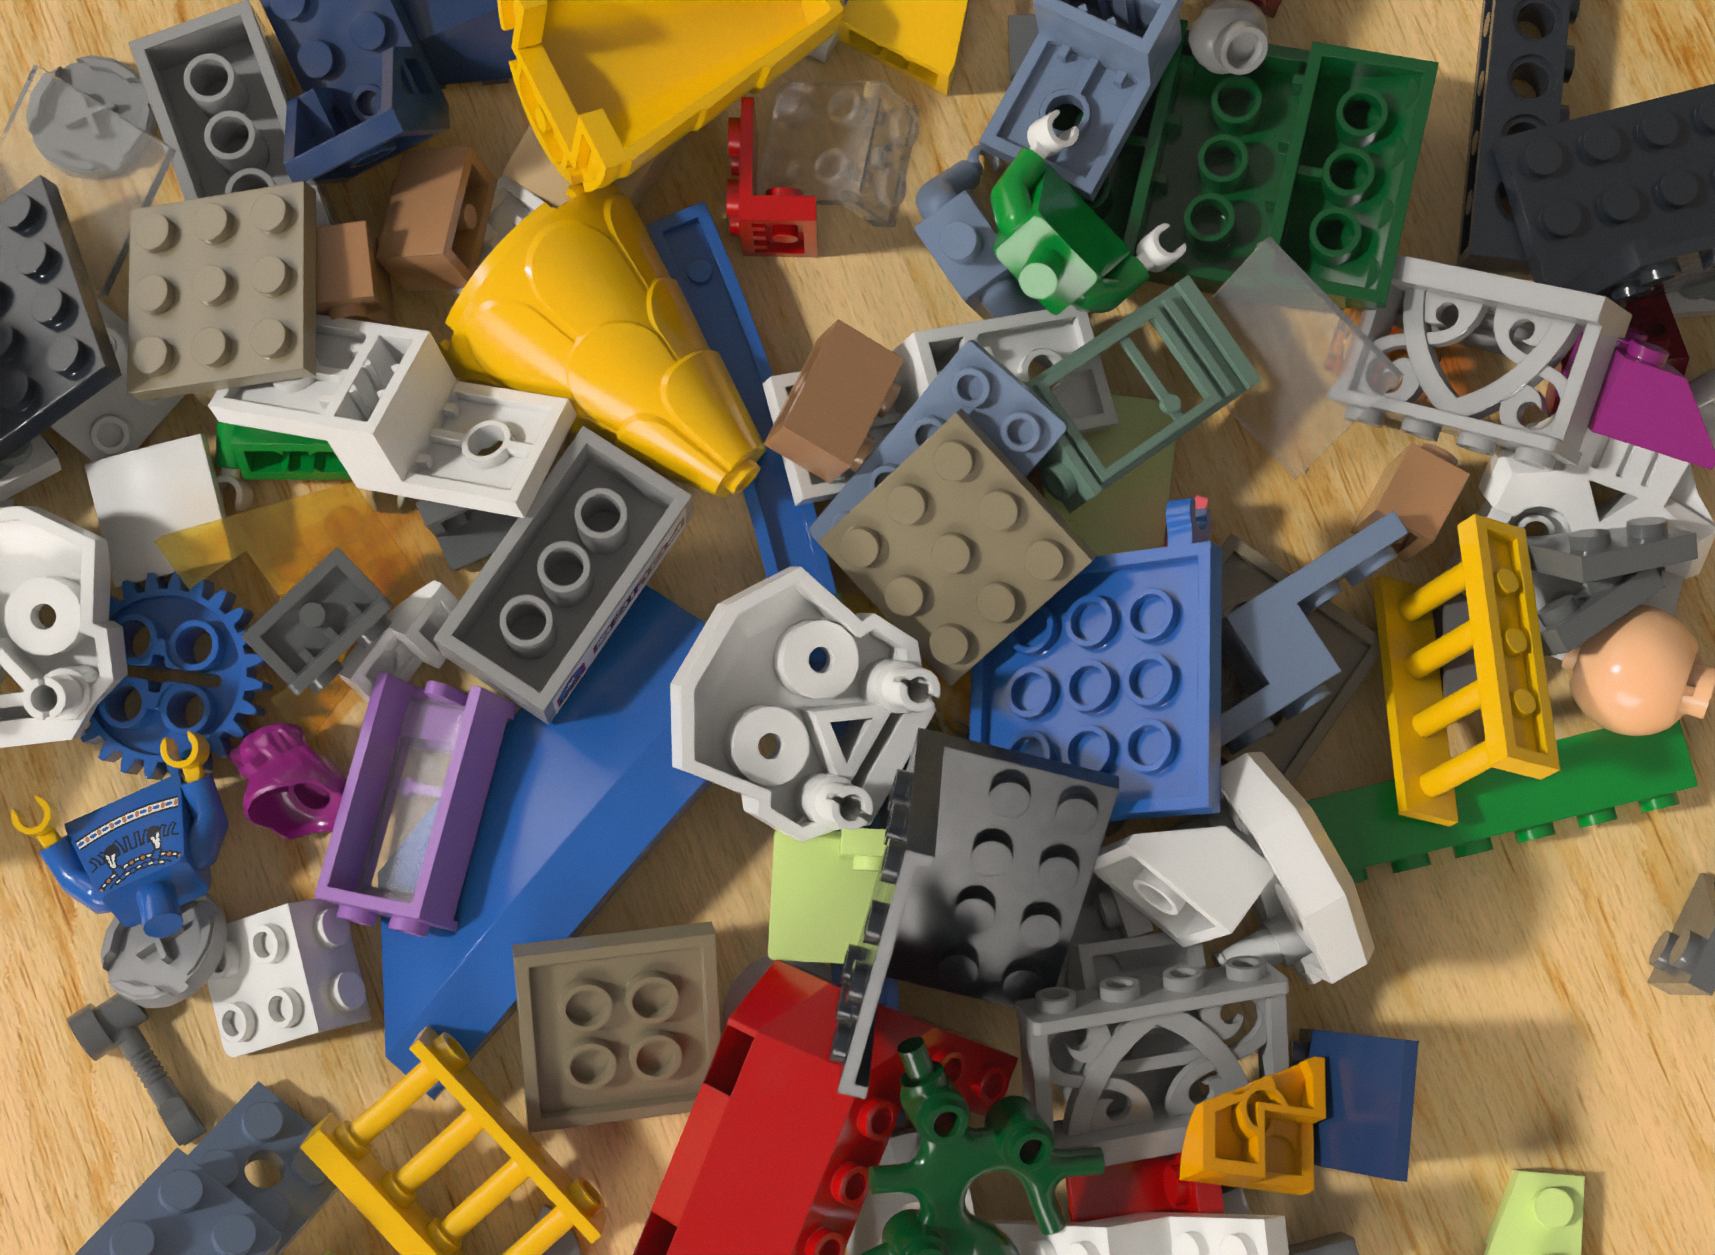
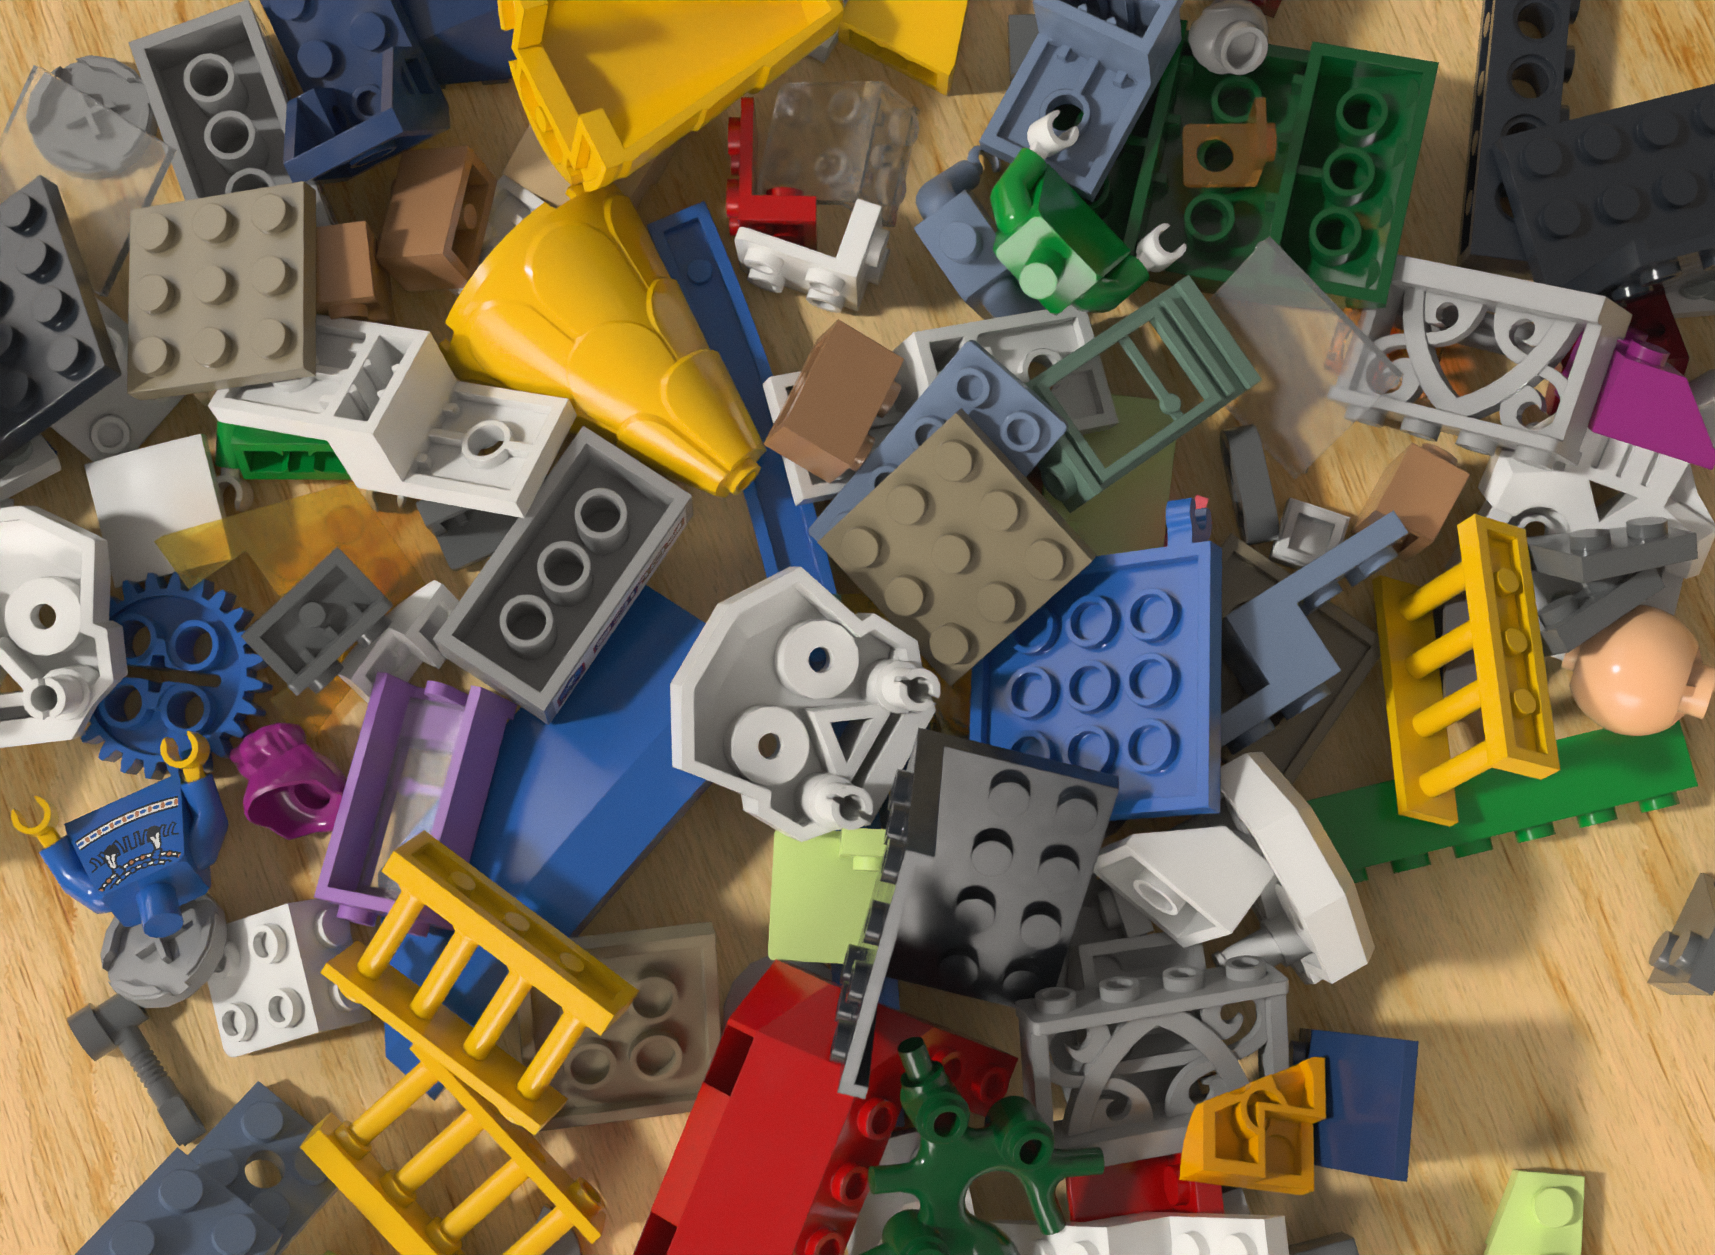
(513, 934): none -> yellow fence
(824, 278): none -> white bracket
(1249, 484): none -> dark grey beam
(1251, 148): none -> clear orange bracket
(1306, 534): none -> white tile

